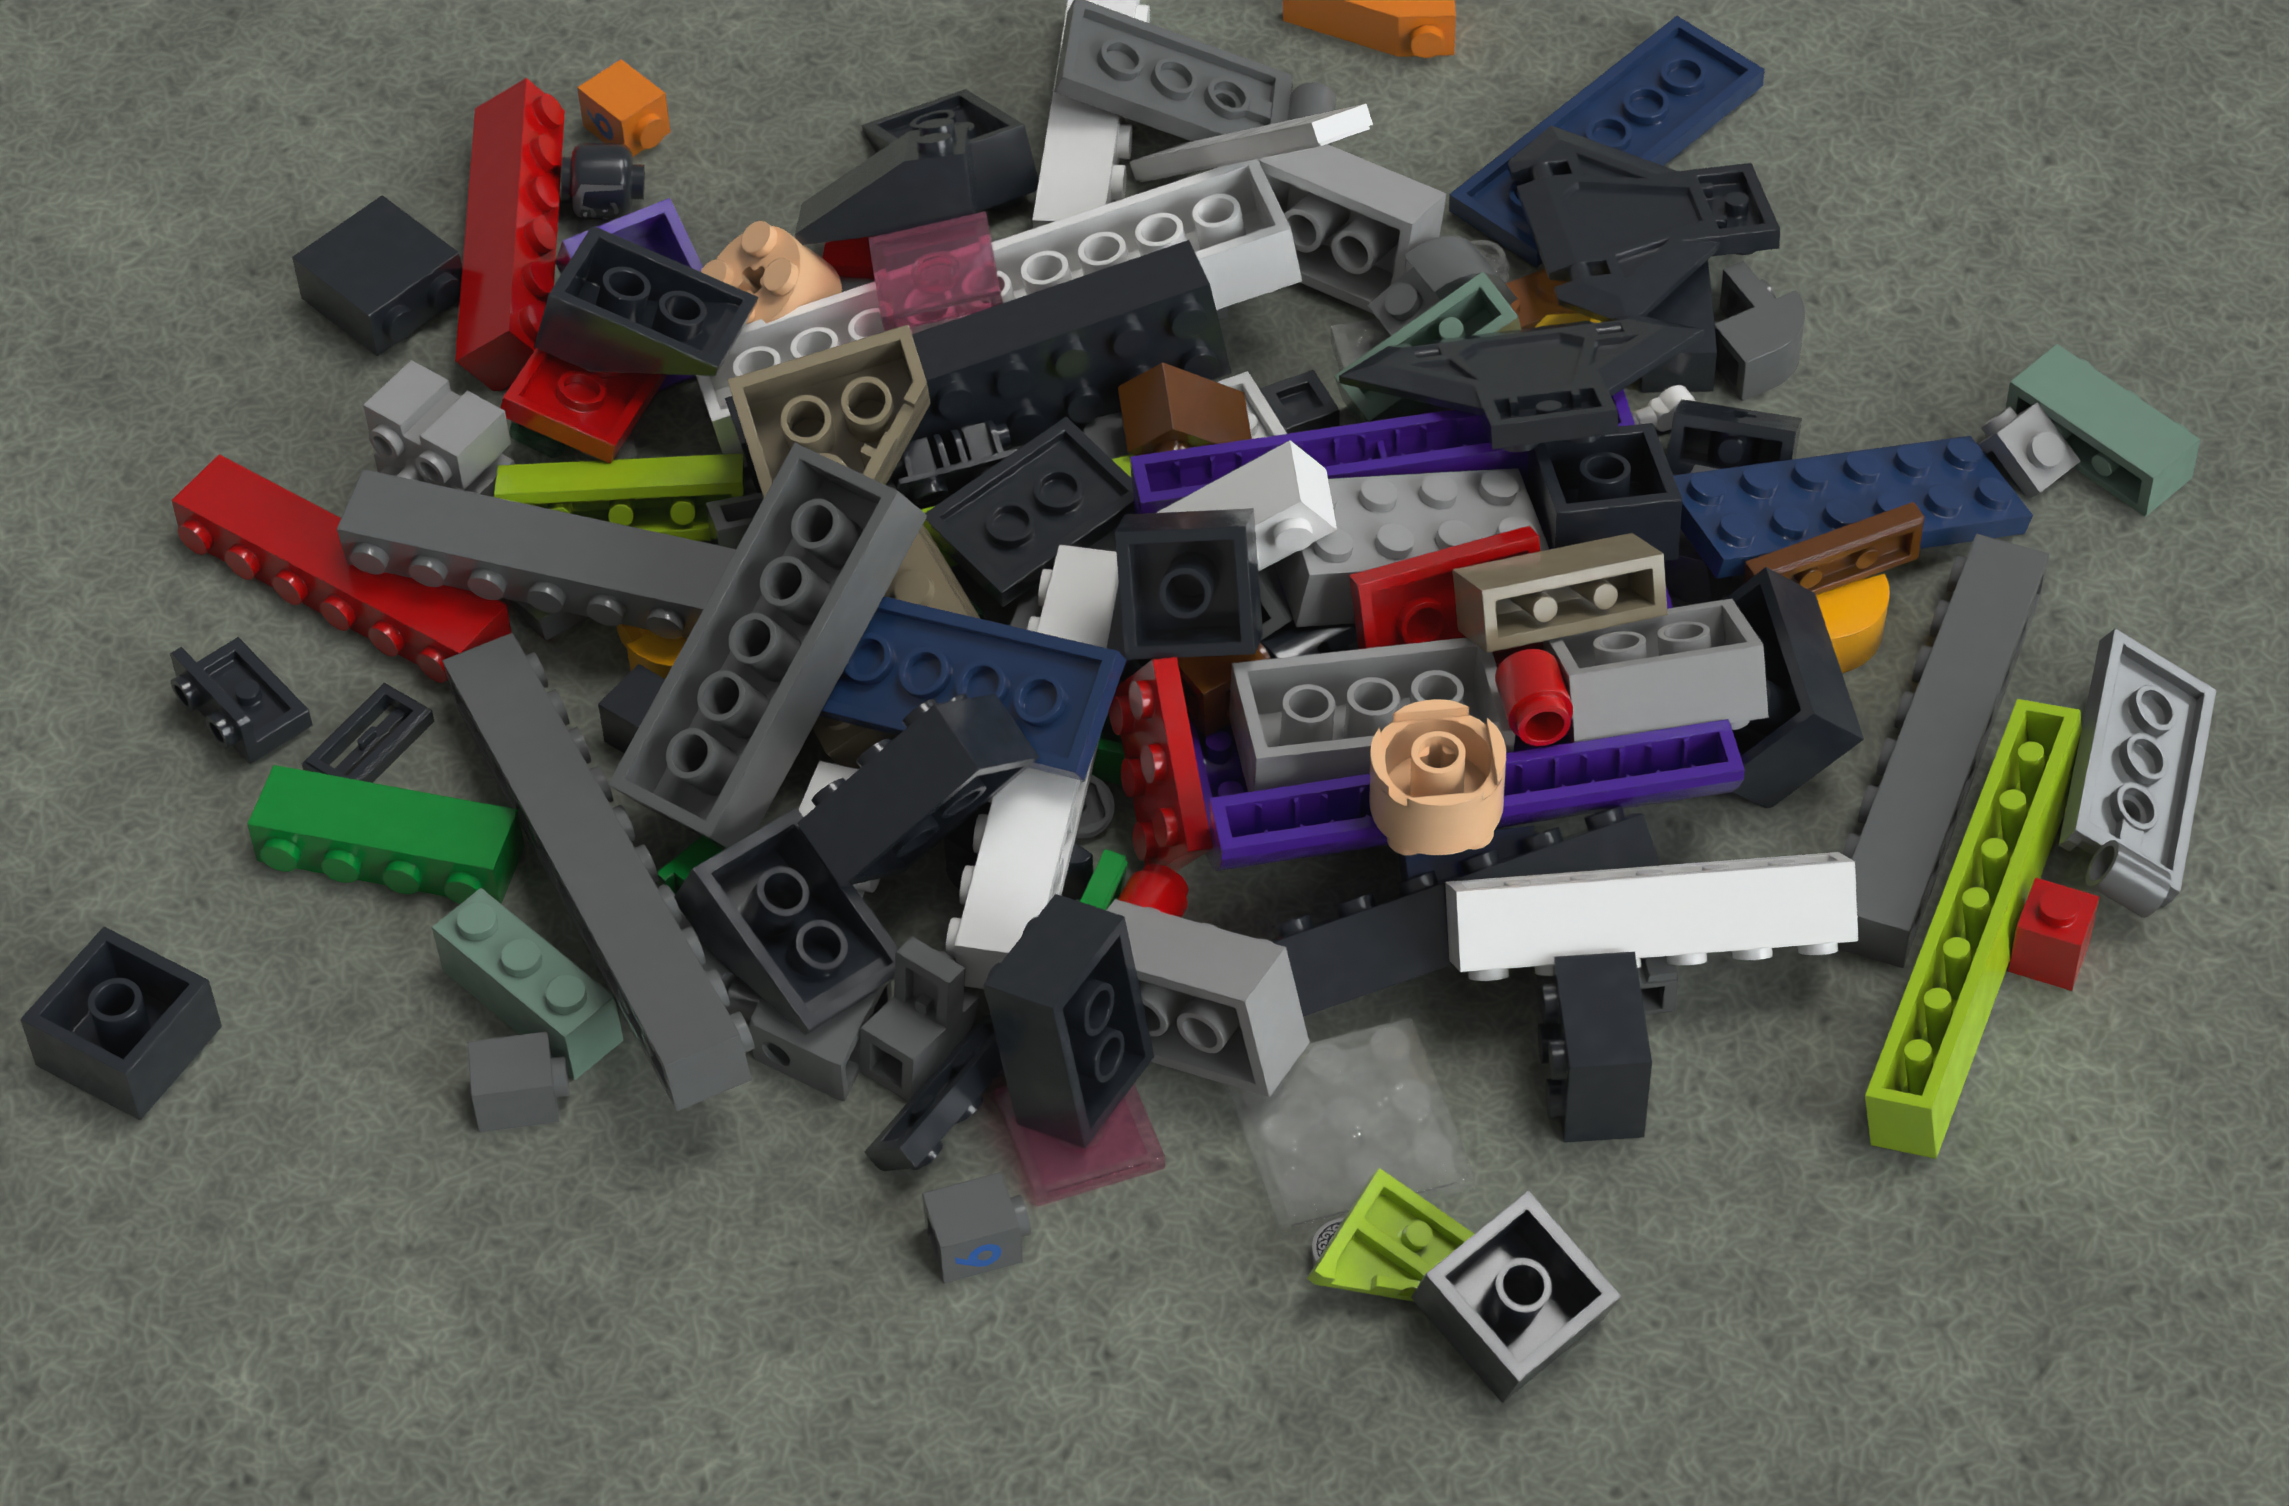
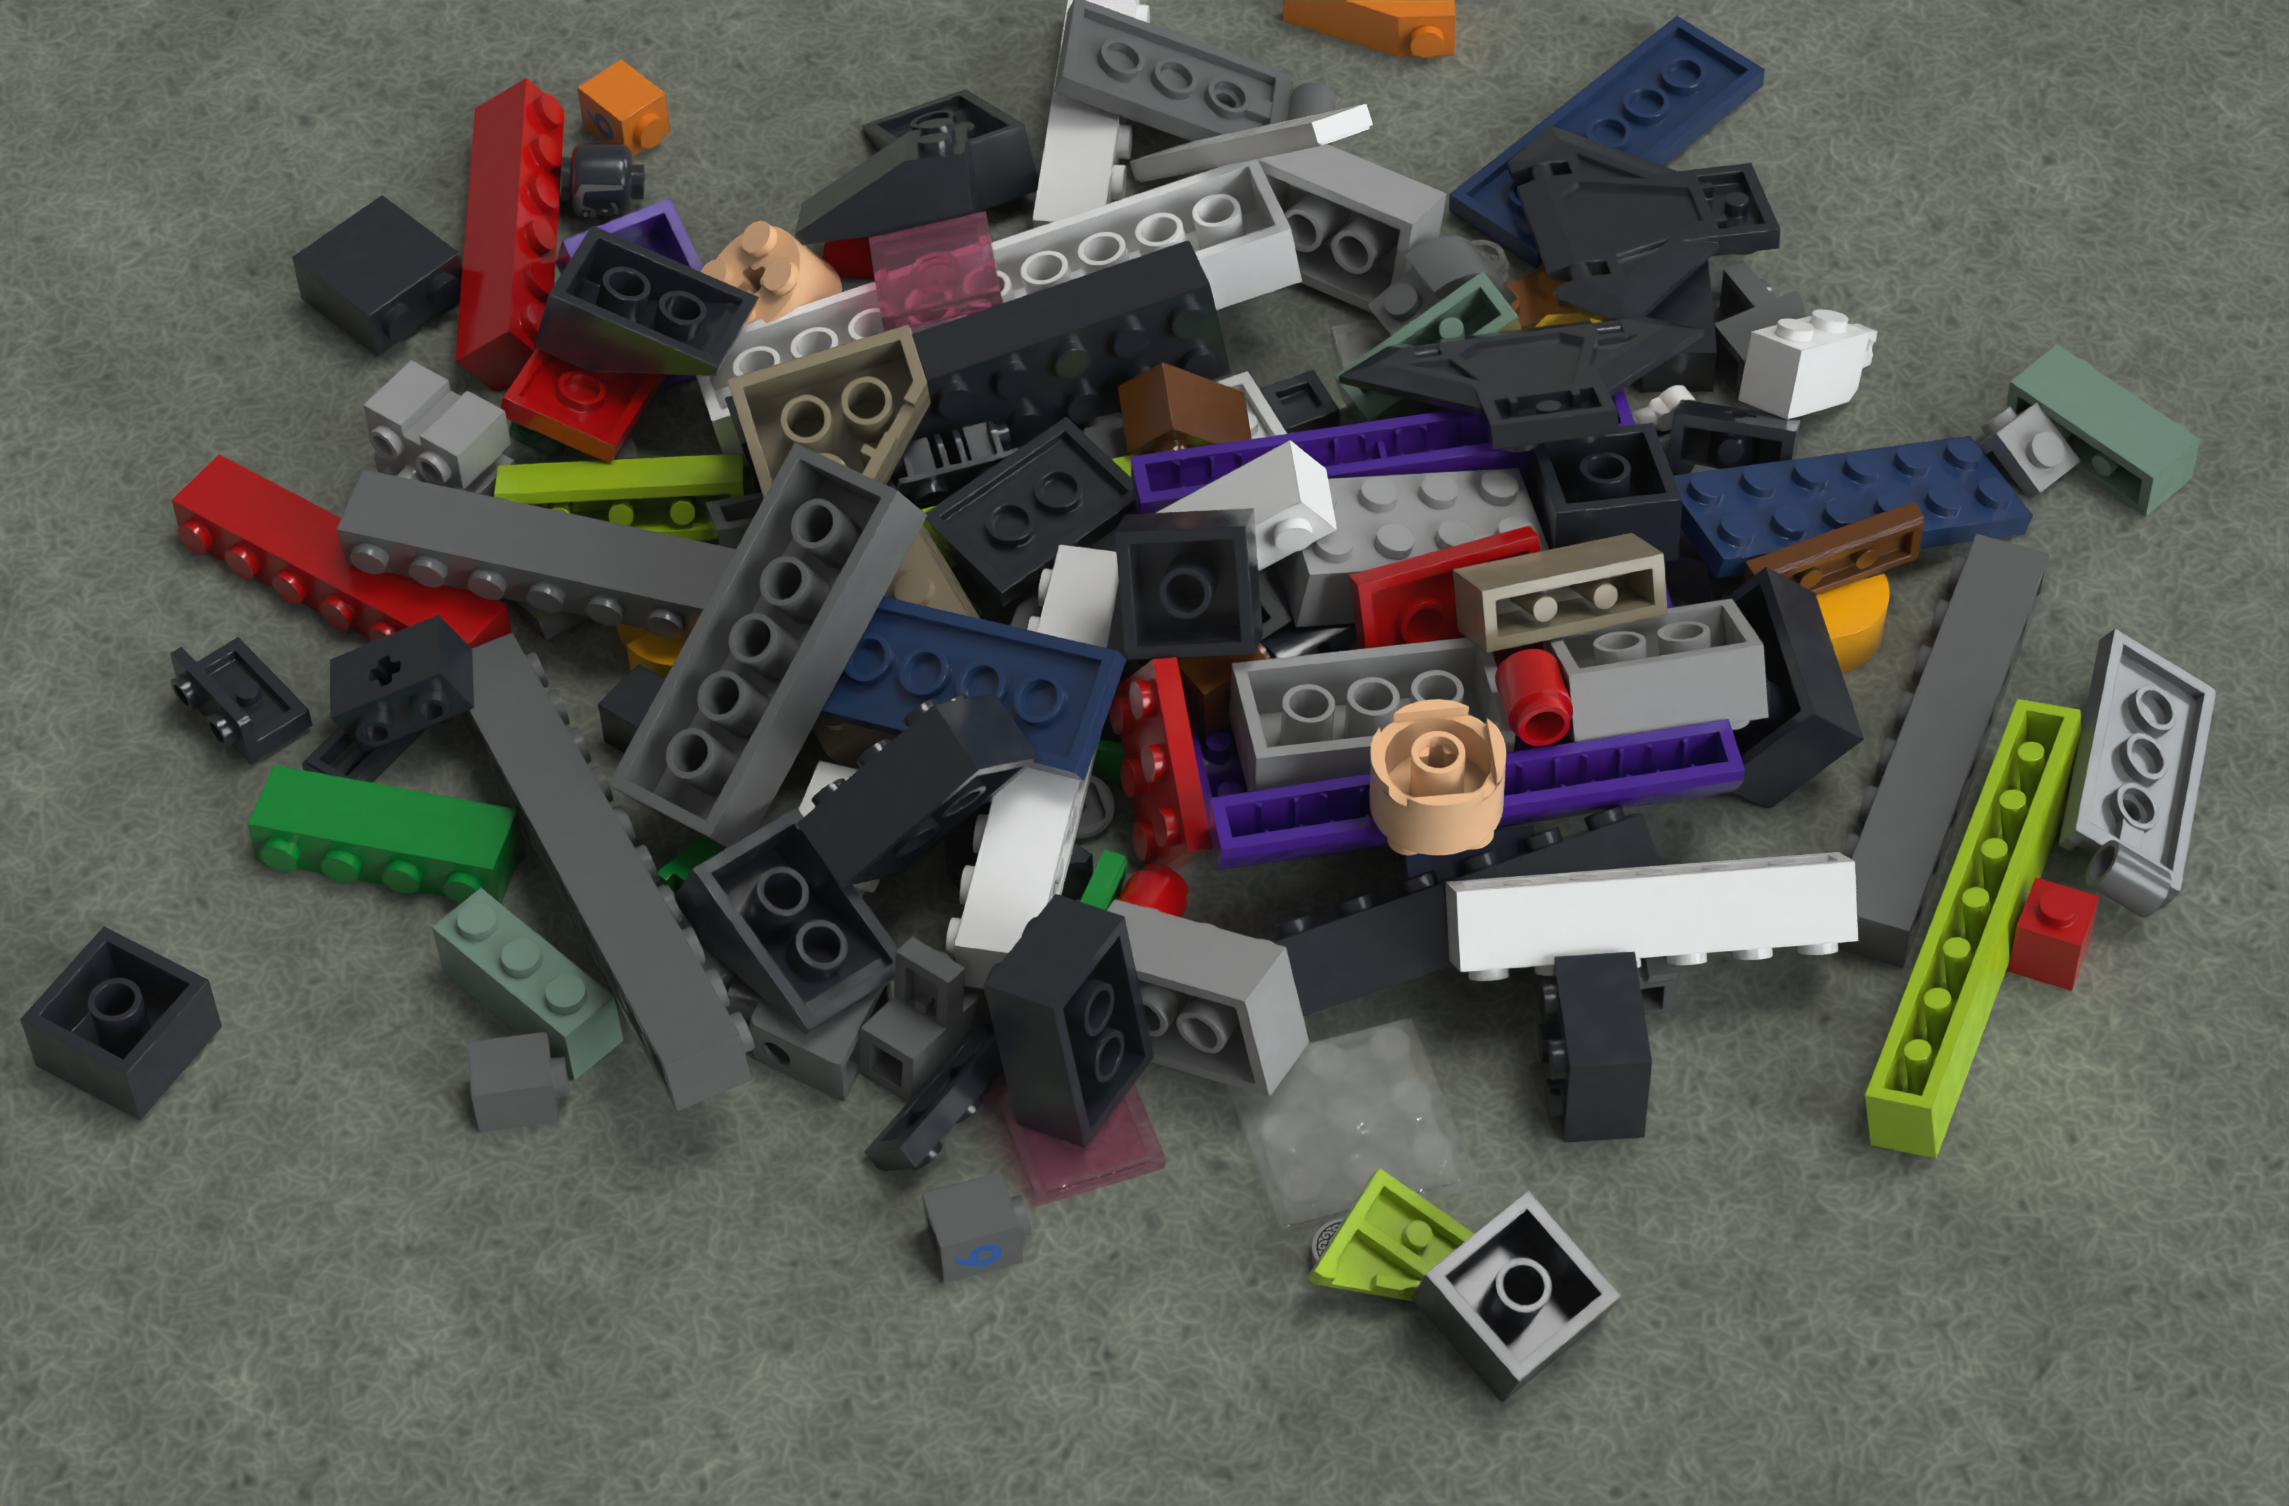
(401, 683): none -> black brick
(1805, 364): none -> white hinge

